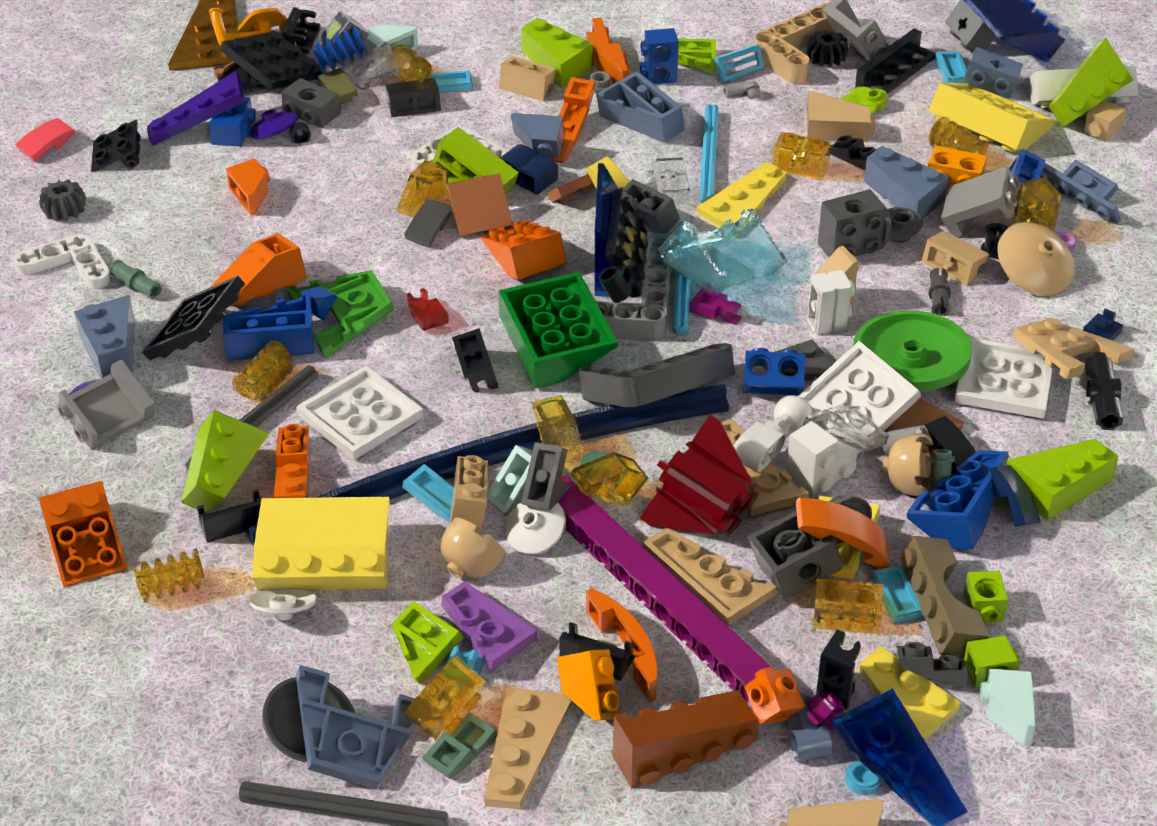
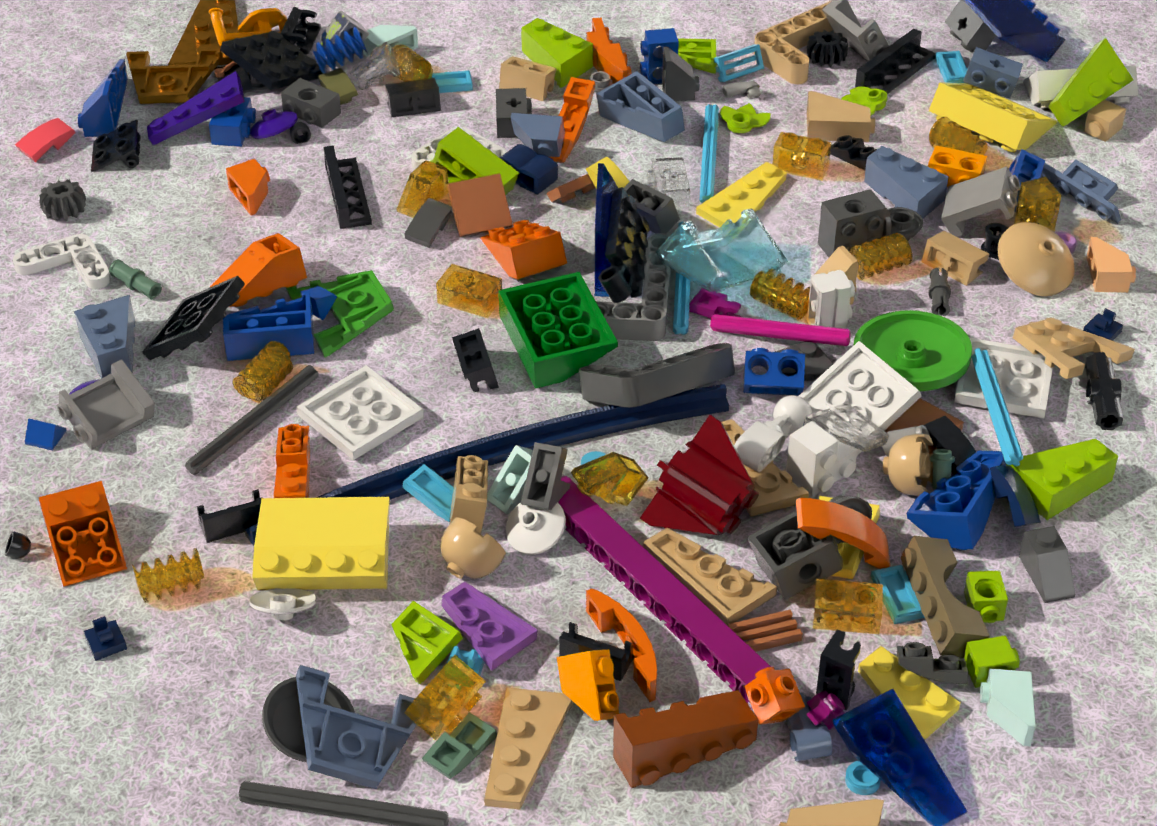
(17, 545): none -> black hinge
(43, 434): none -> blue slope
(104, 105): none -> blue wedge
(104, 638): none -> dark blue tile
(170, 83): none -> pearl gold wing
(219, 458): lime wedge -> none
(341, 193): none -> black fence
(427, 312): clear red plate -> none
(468, 290): none -> clear yellow brick
(509, 102): none -> dark grey brick
(557, 424): clear yellow slope -> none
(678, 77): none -> dark grey slope
(743, 118): none -> lime plate
(764, 626): none -> nougat tile
(780, 330): none -> dark pink axle
(781, 293): none -> clear yellow piece
(882, 254): none -> clear yellow piece
(997, 408): none -> medium azure axle
(1047, 564): none -> dark grey slope
(1109, 267): none -> light nougat slope

